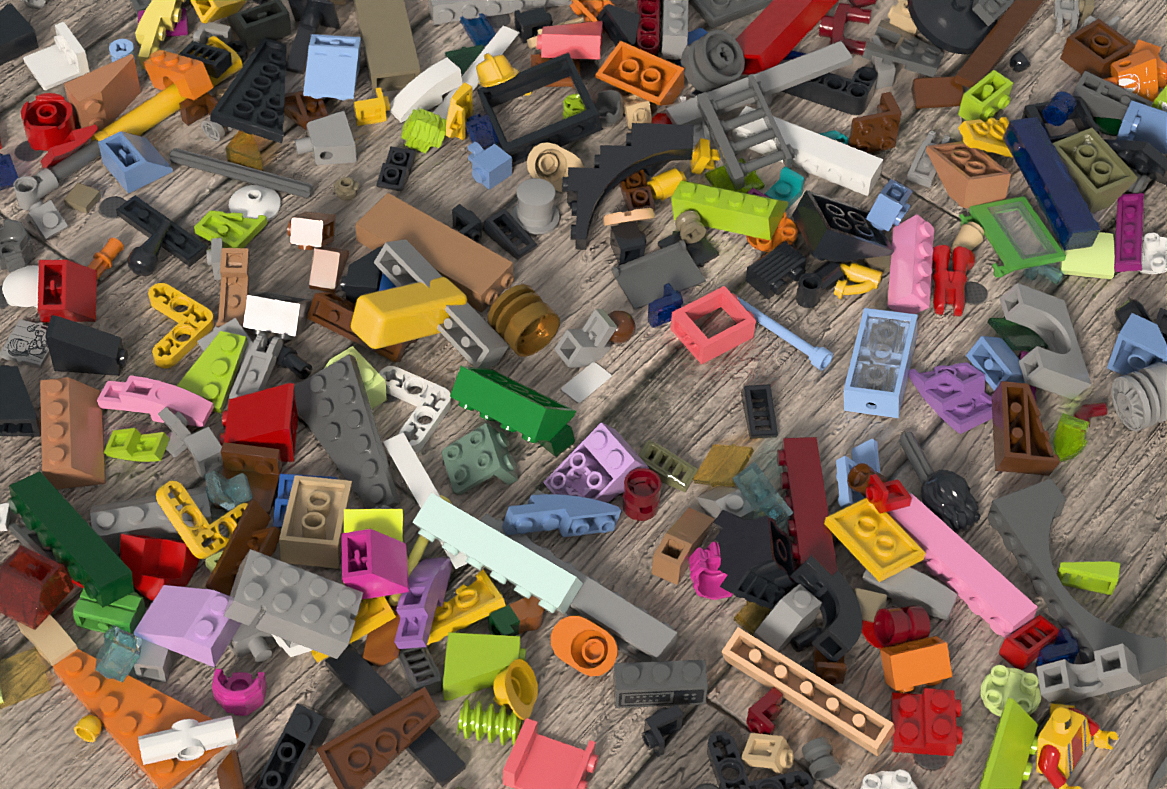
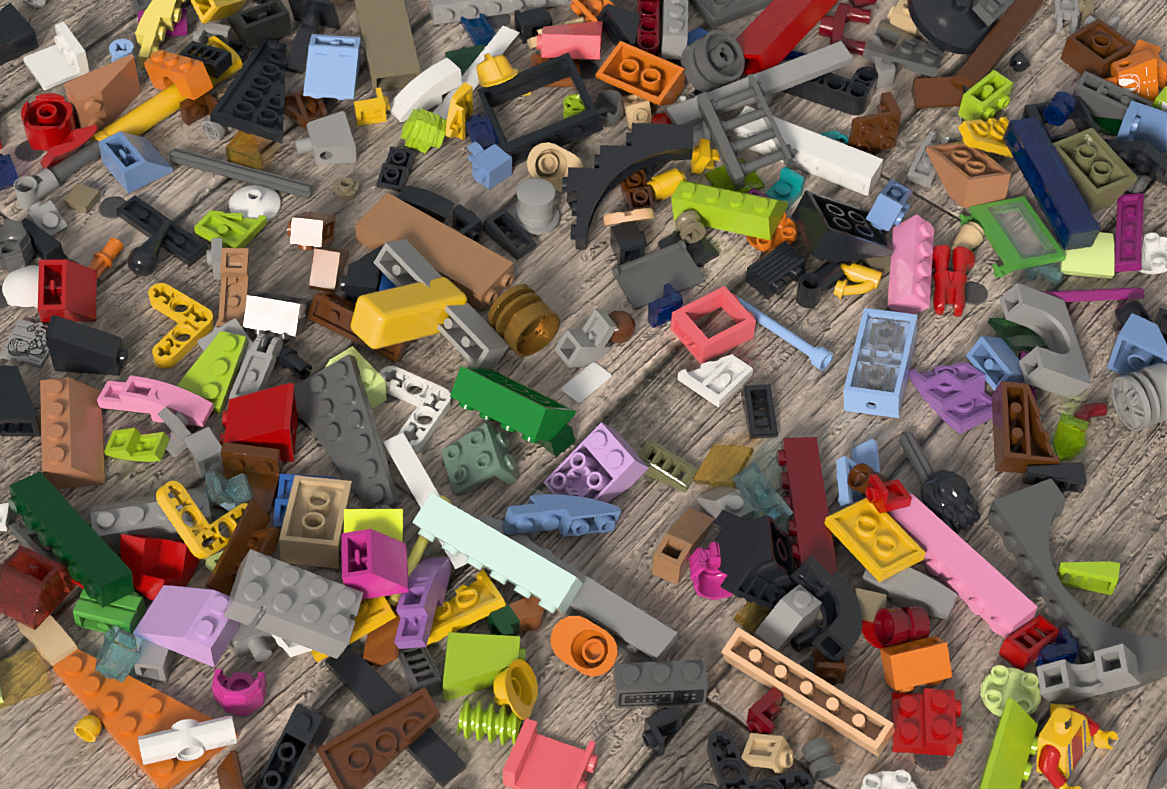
(43, 243): none -> black slope
(427, 202): none -> black slope
(641, 494): dark red wheel -> none
(717, 379): none -> white wing
(1066, 476): none -> black slope
(1098, 294): none -> magenta tile

